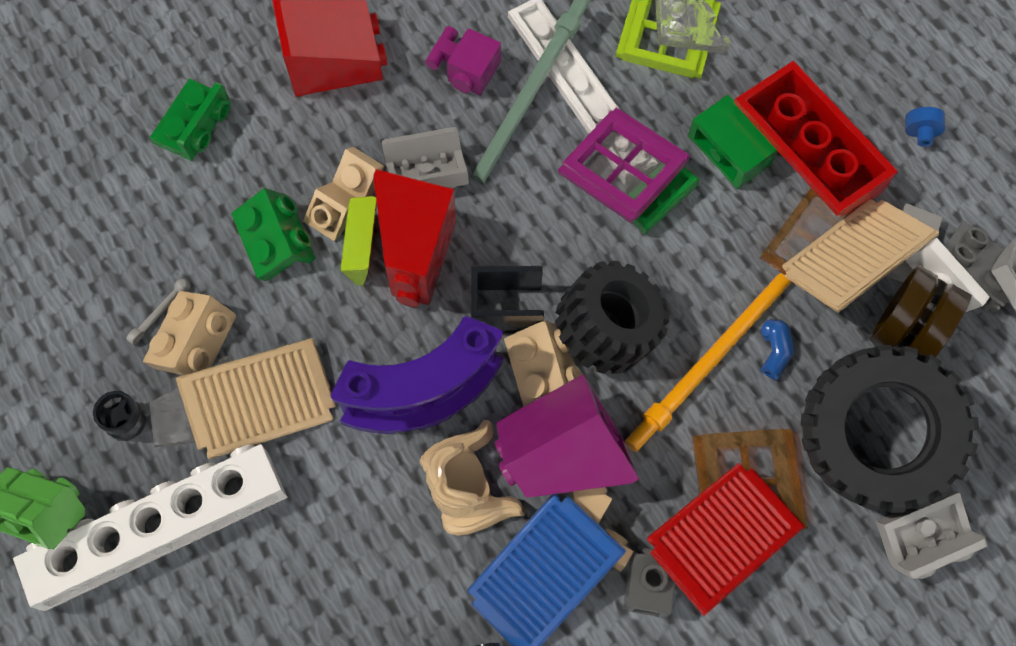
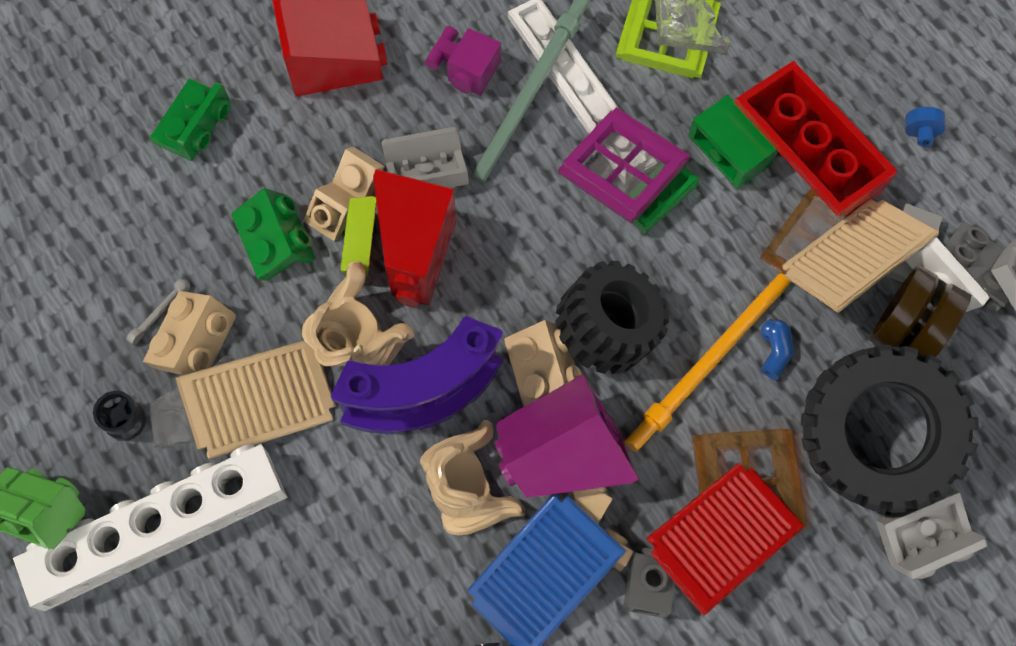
(348, 329): none -> tan hair
(506, 279): black piece -> none

